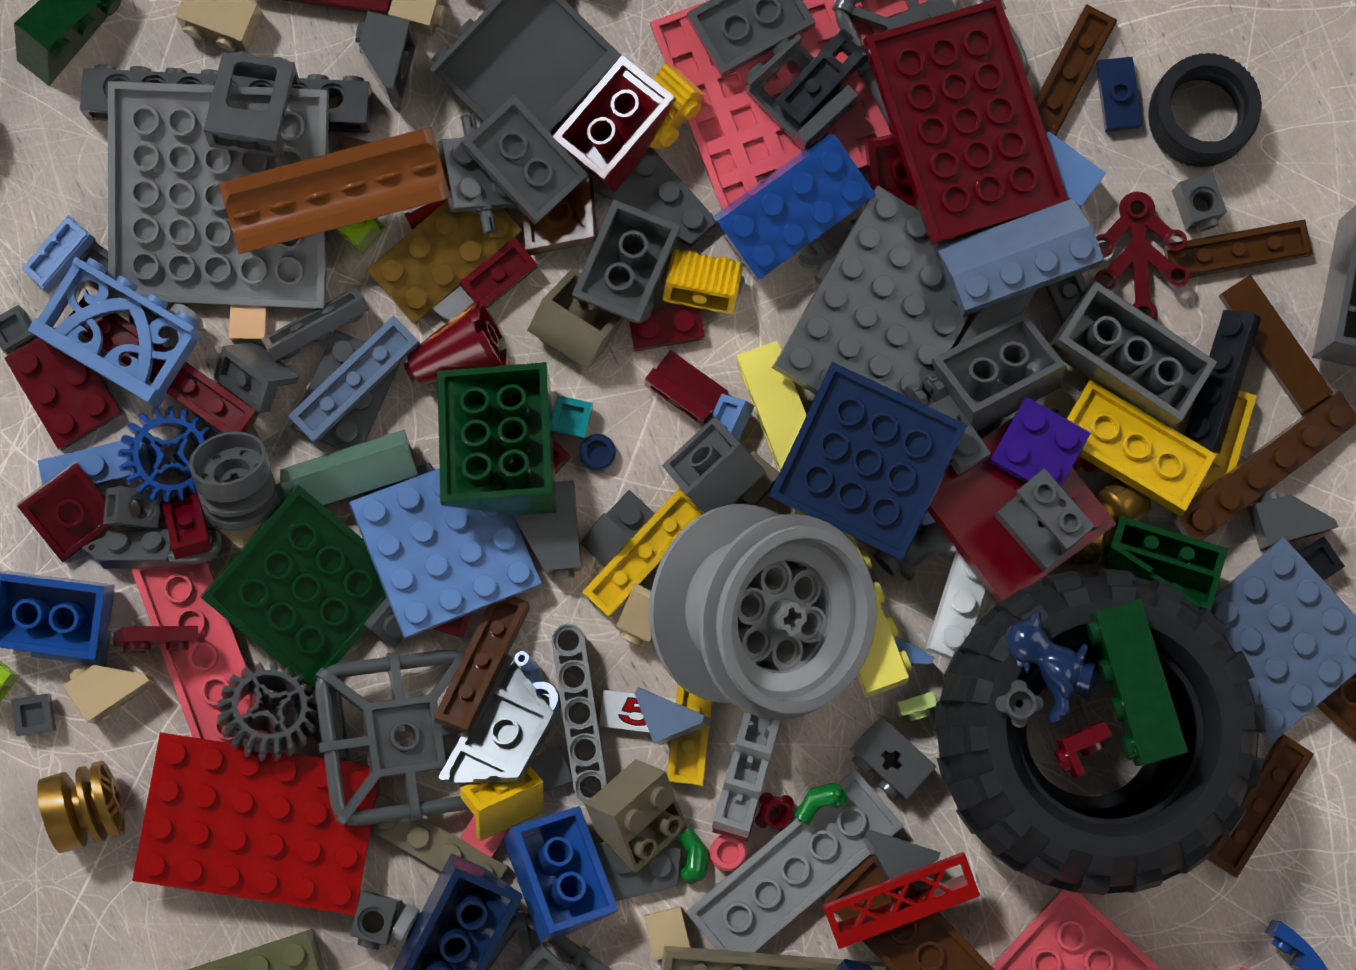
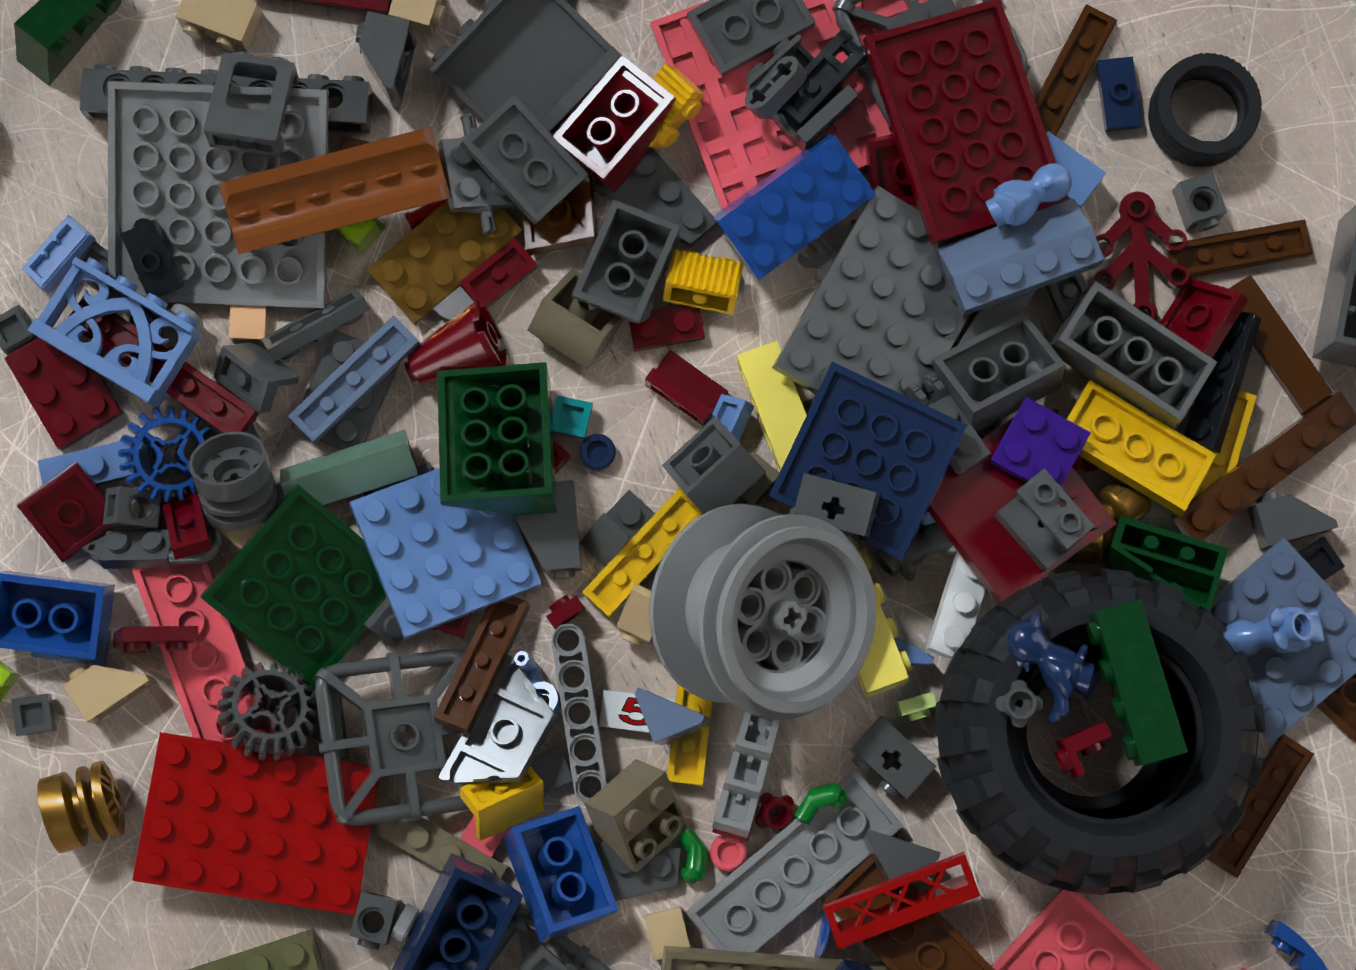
(152, 259): none -> black plate
(564, 610): none -> dark red plate
(775, 87): none -> dark grey beam
(823, 937): none -> blue piece
(858, 503): none -> dark grey brick
(1019, 199): none -> medium blue animal
(1204, 314): none -> dark red plate
(1282, 631): none -> medium blue animal

